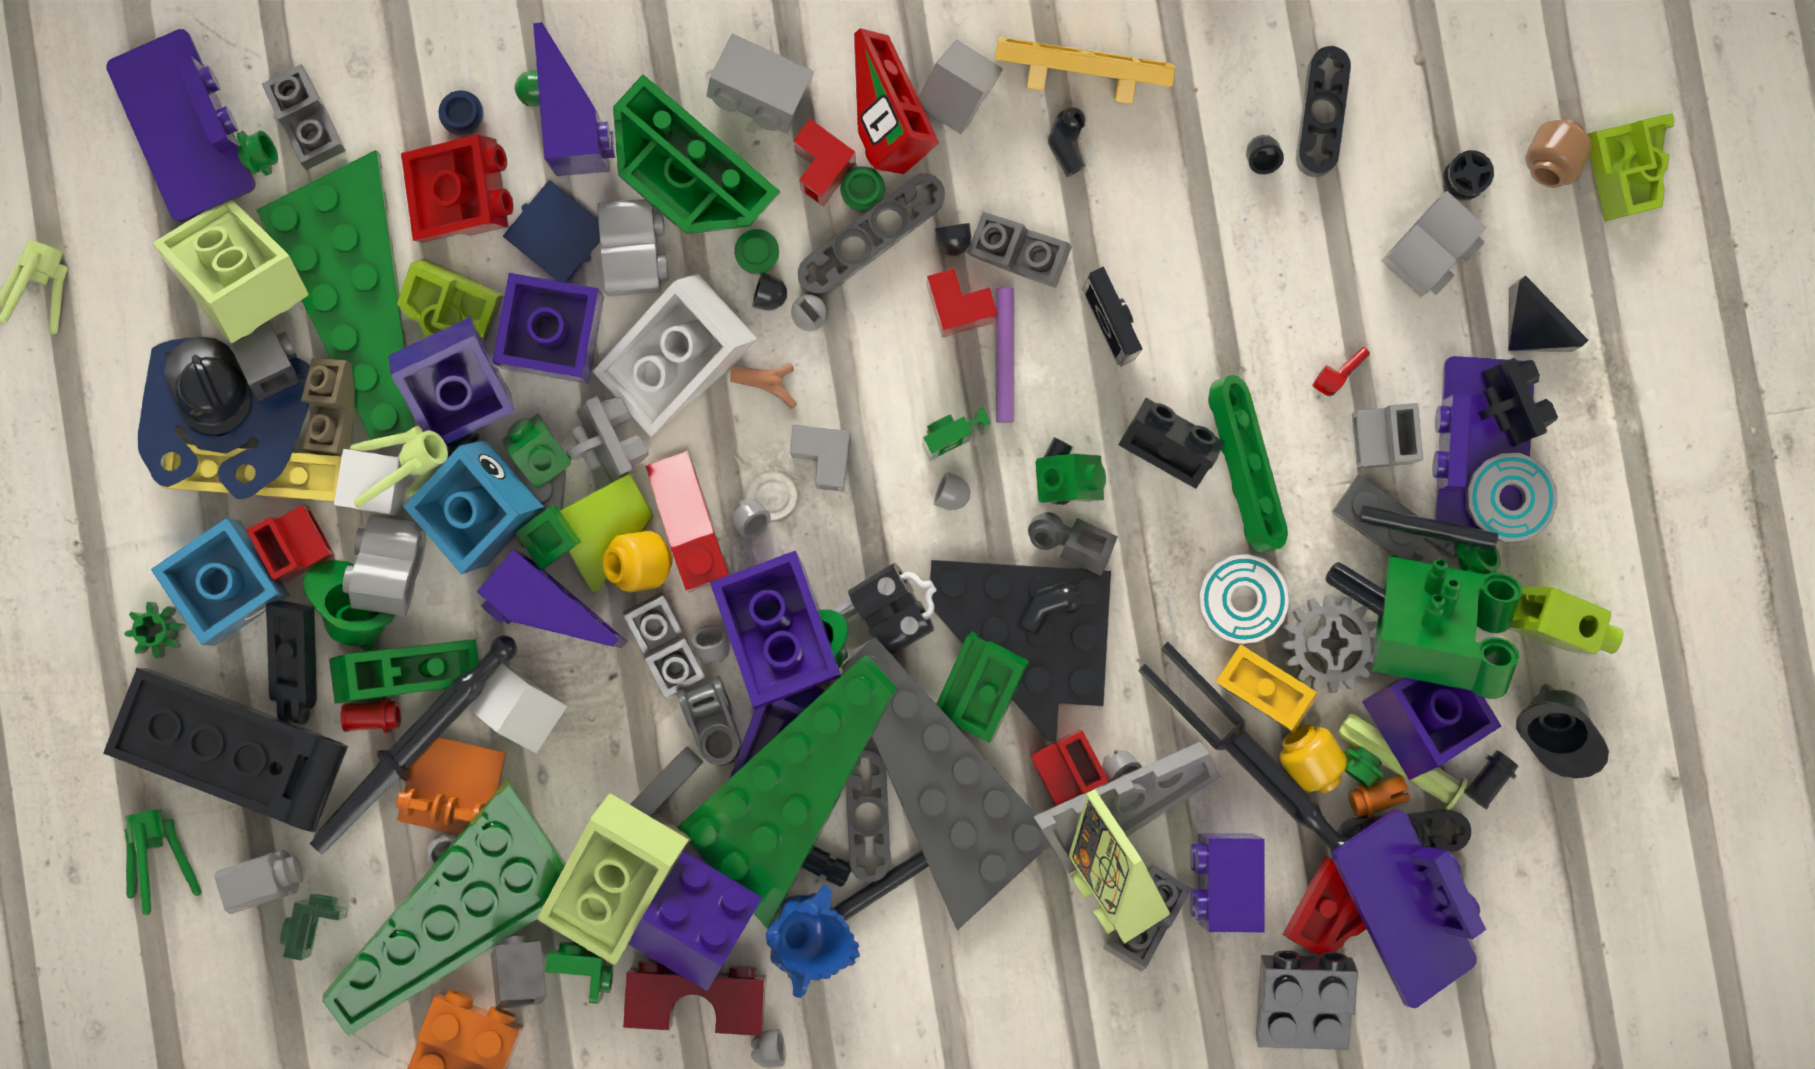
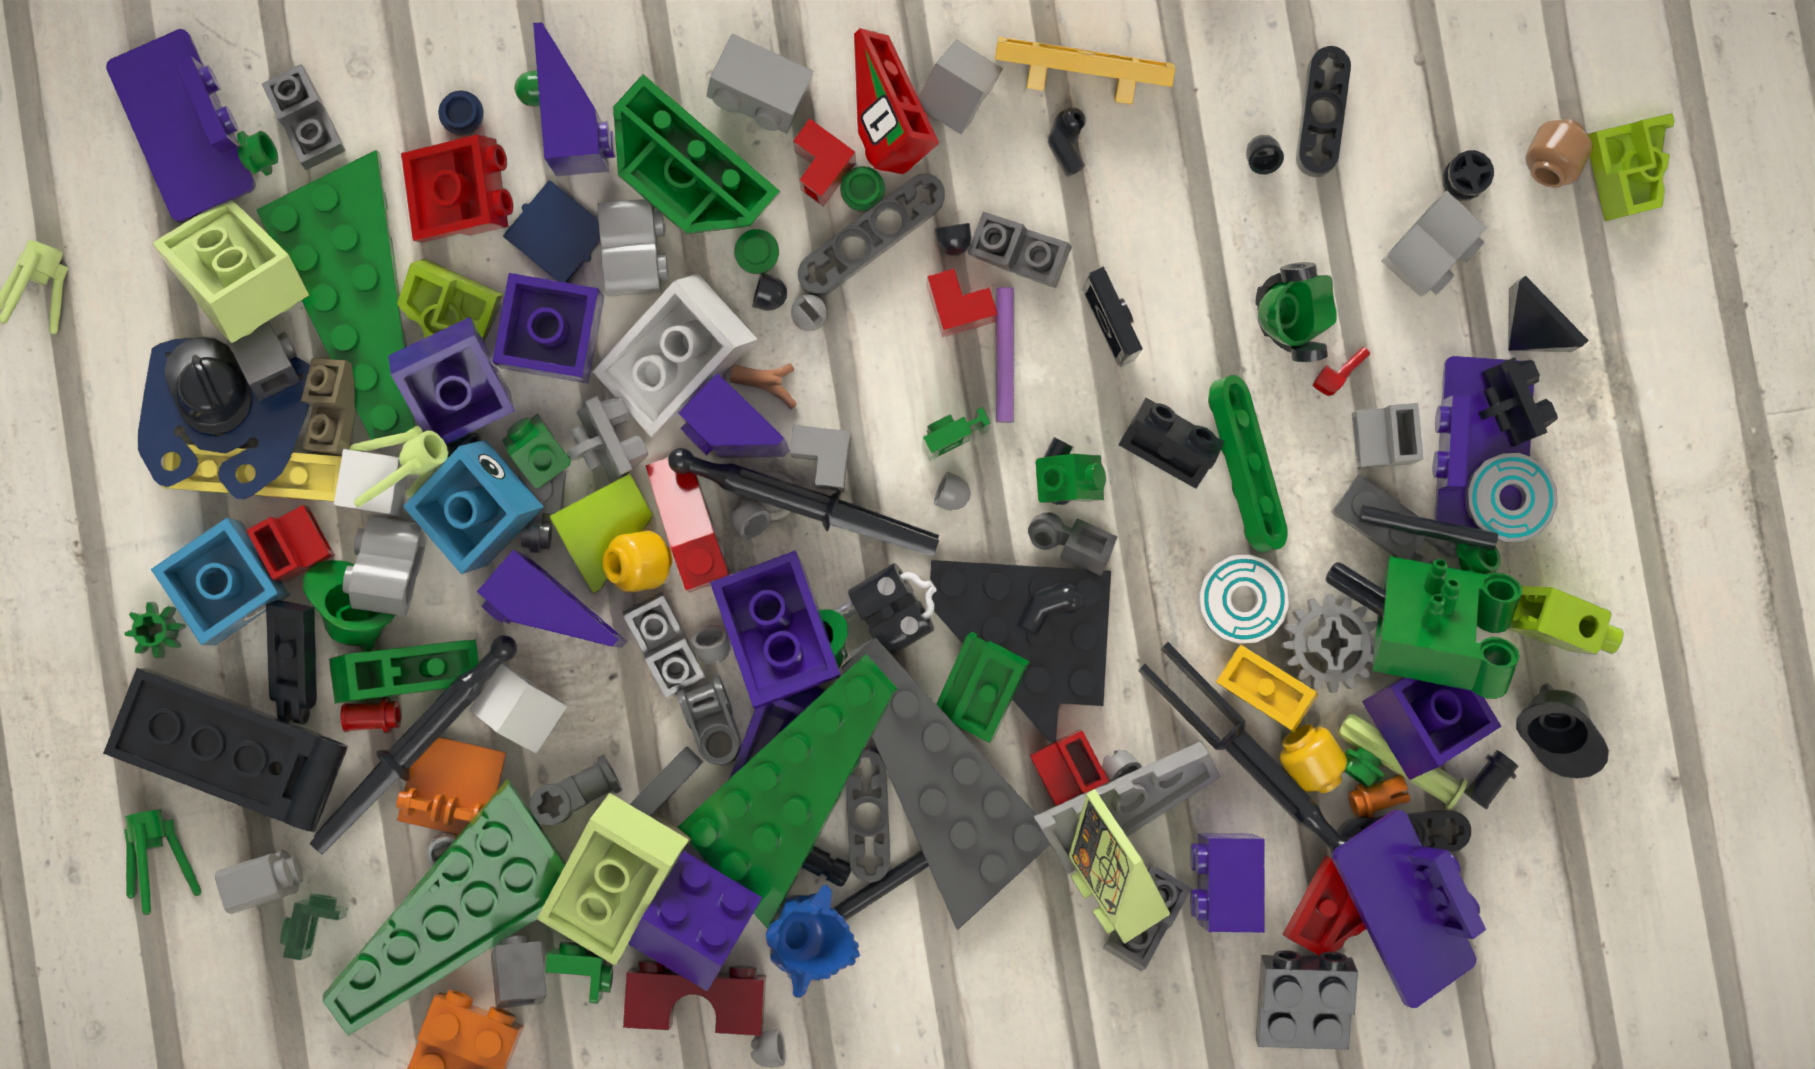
(548, 537): green plate -> none
(575, 791): none -> dark grey connector
(729, 425): none -> dark purple slope
(806, 502): none -> black piece
(1296, 309): none -> green cap

